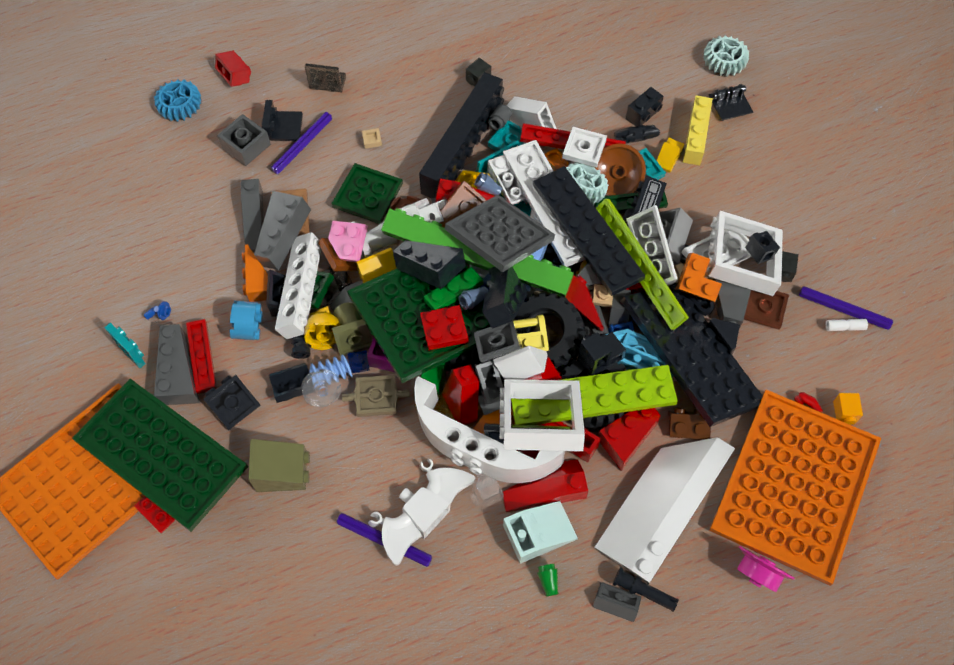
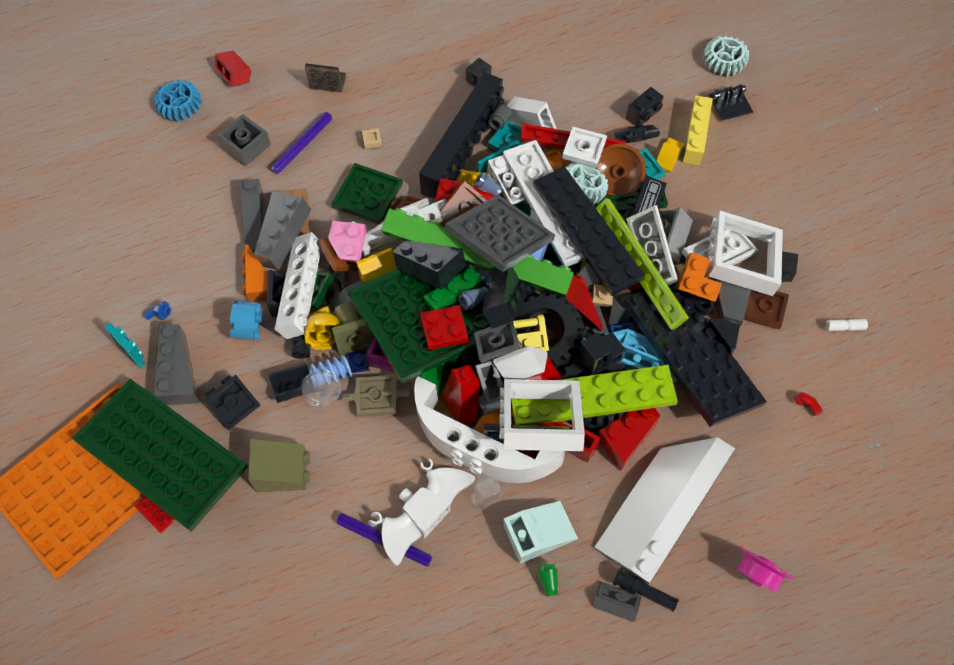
(201, 356): red plate -> none
(281, 124): black bracket -> none
(563, 485): red wedge -> none
(688, 424): reddish brown bracket -> none
(762, 247): black brick -> none
(796, 487): orange plate -> none
(846, 307): dark purple axle -> none
(848, 407): light orange brick -> none

